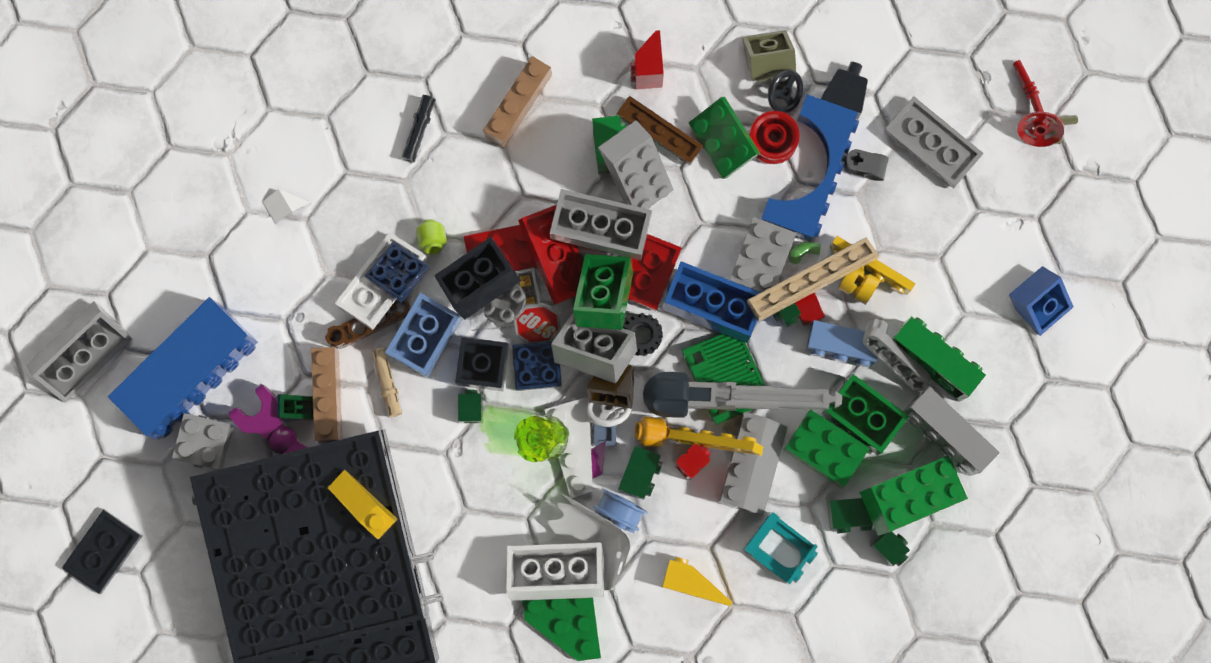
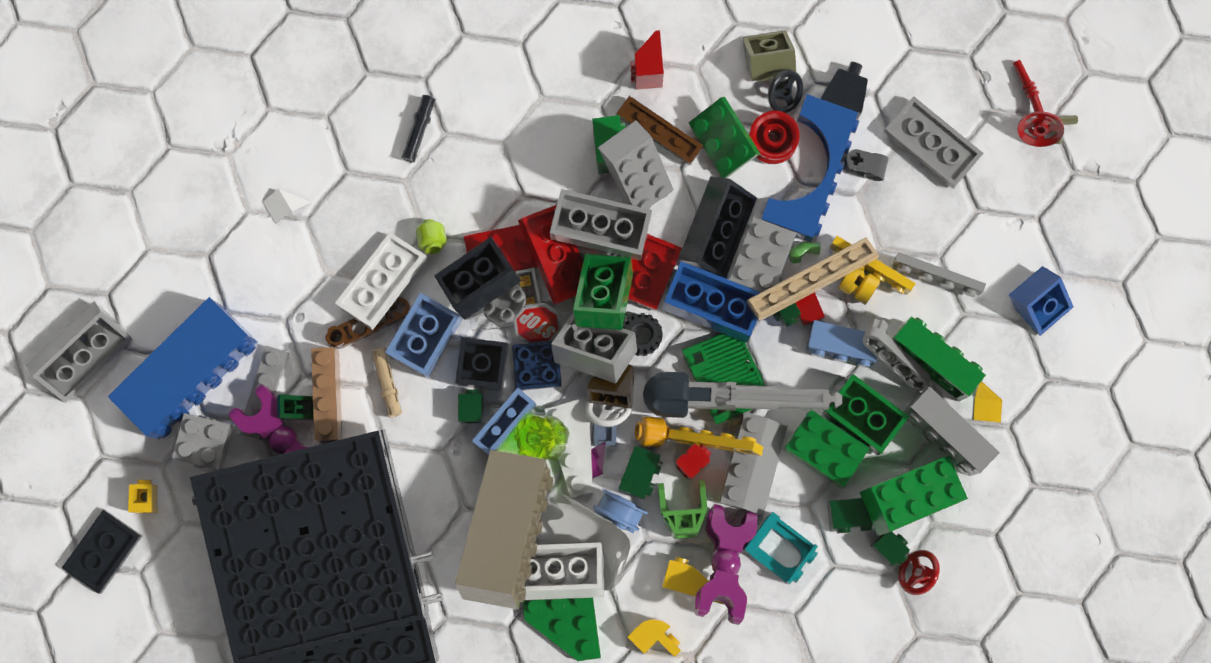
(136, 503): none -> yellow brick
(268, 374): none -> light grey plate
(362, 504): yellow slope -> none
(397, 272): dark blue tile -> none
(504, 422): none -> medium blue brick
(504, 530): none -> dark tan brick
(518, 102): medium nougat brick -> none
(650, 631): none -> yellow brick
(692, 517): none -> bright green piece
(718, 226): none -> black slope
(726, 564): none -> magenta piece
(920, 573): none -> red piece
(947, 278): none -> light grey plate
(987, 405): none -> yellow sticker

